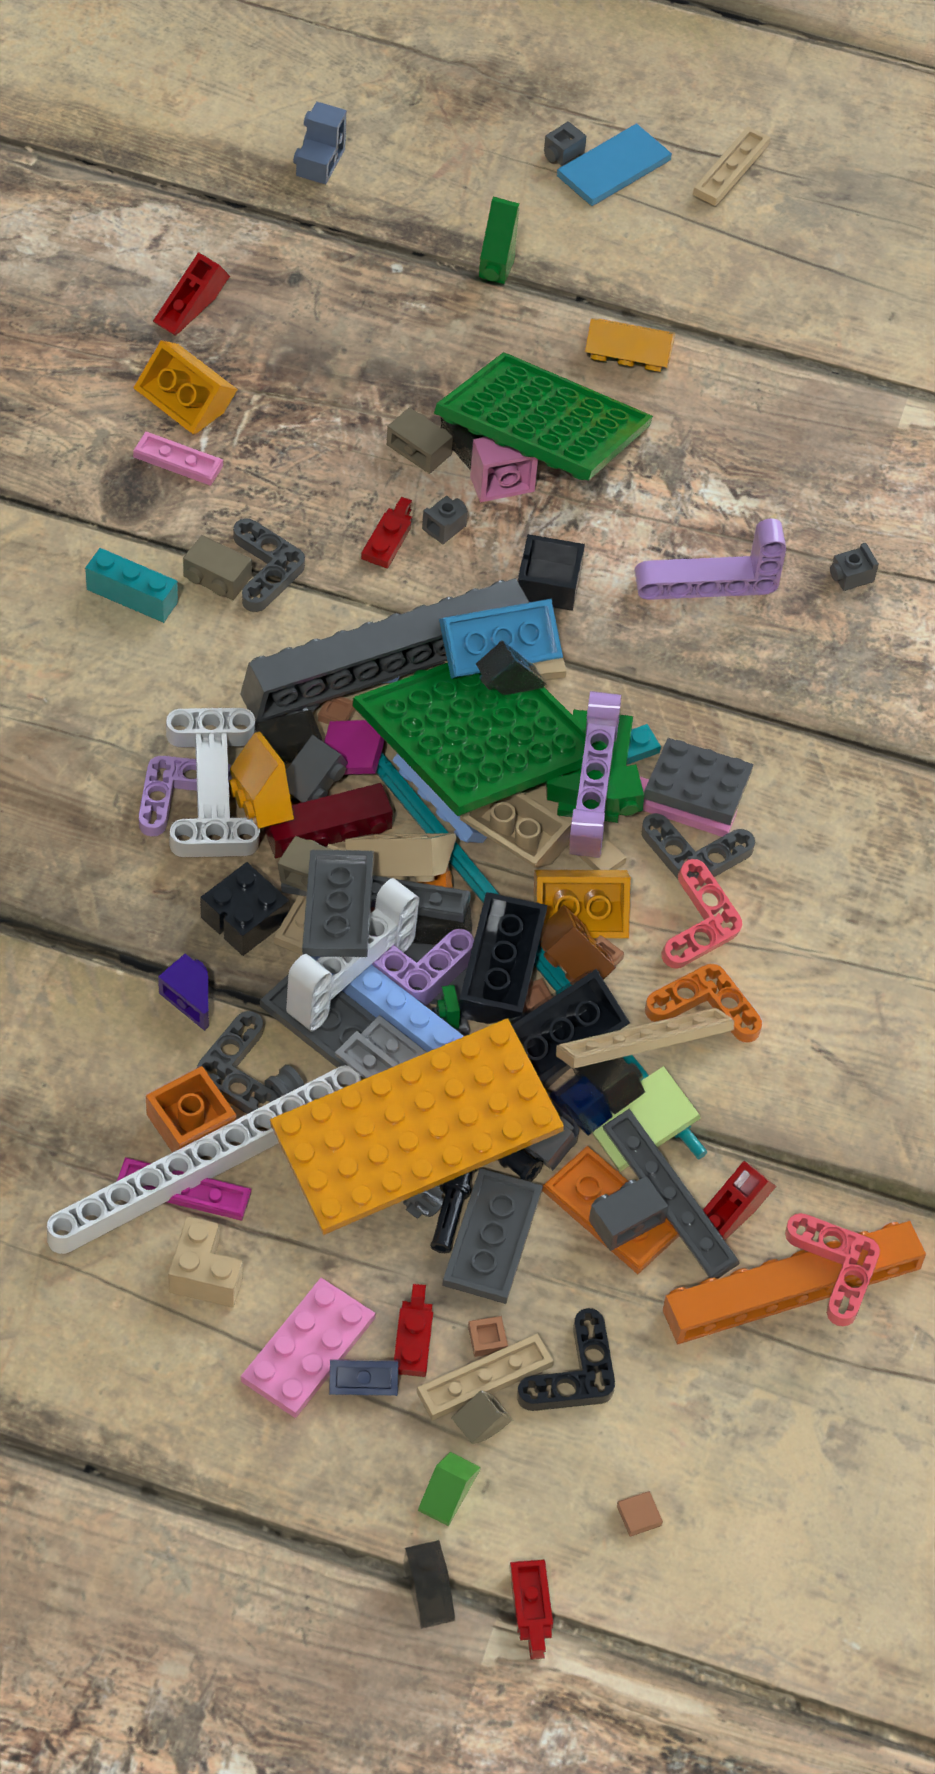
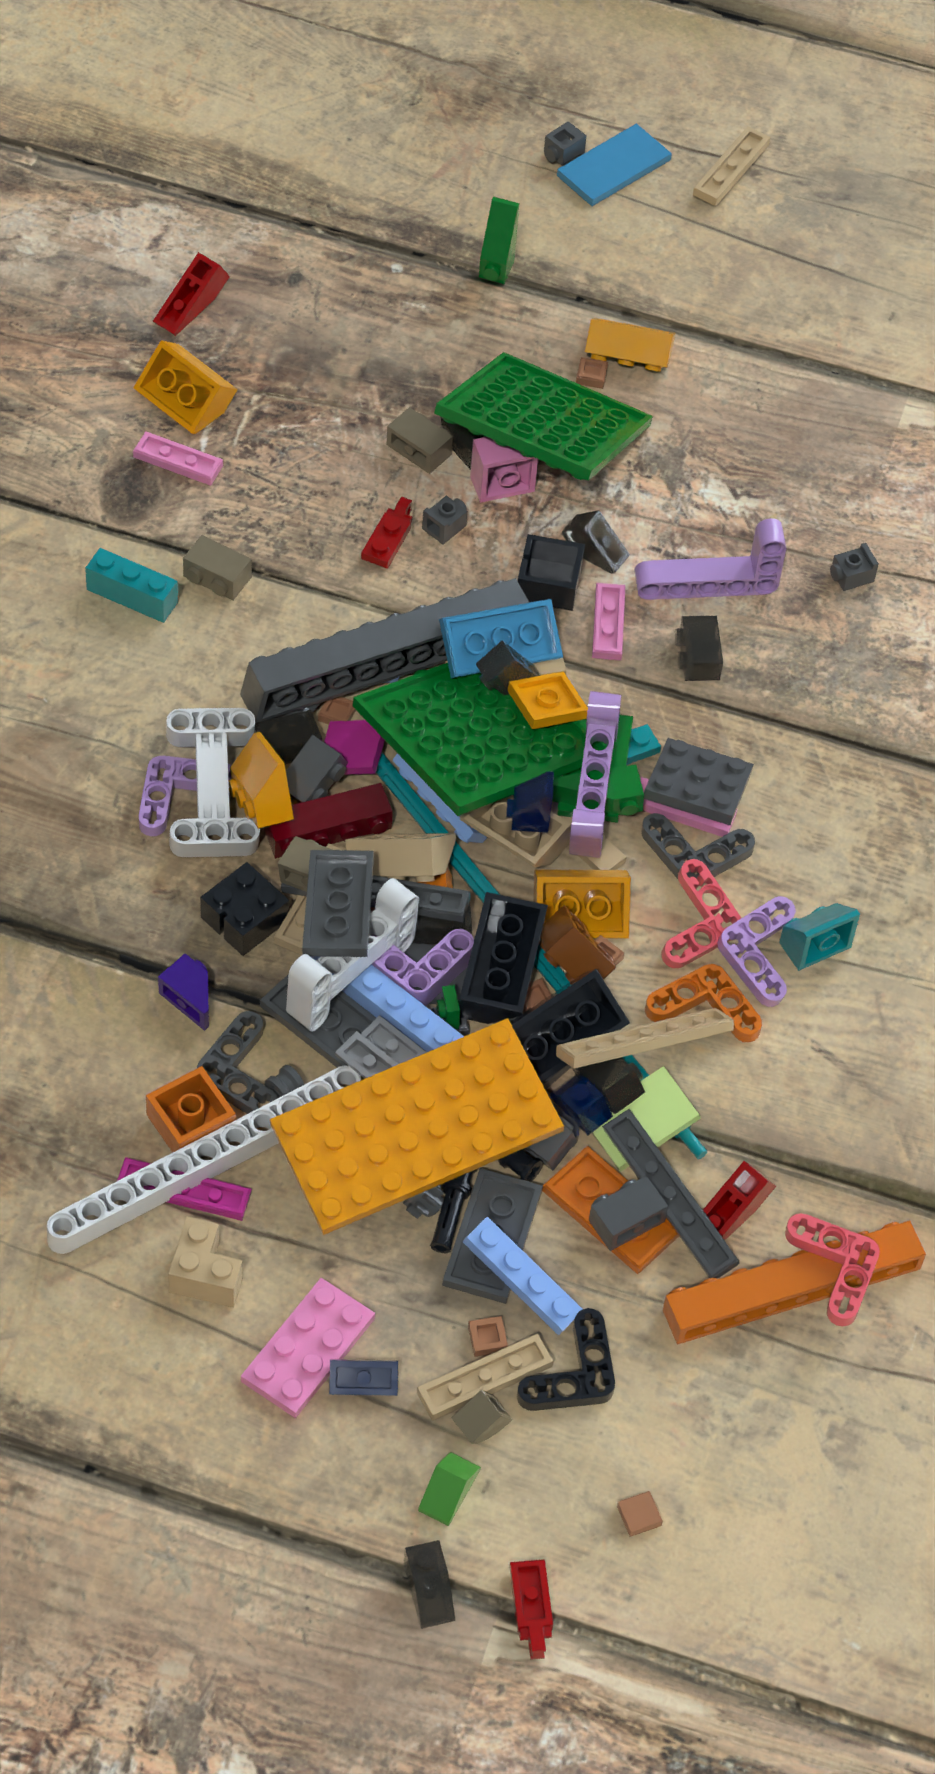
(275, 560): dark grey beam -> none
(322, 143): sand blue brick -> none
(414, 1334): red hinge -> none
(522, 1275): none -> light blue plate
(532, 804): none -> clear blue slope
(547, 700): none -> light orange plate
(592, 372): none -> nougat tile
(600, 541): none -> clear smoke slope
(608, 621): none -> bright pink tile
(700, 648): none -> clear smoke brick
(748, 940): none -> lavender beam
(819, 934): none -> teal slope

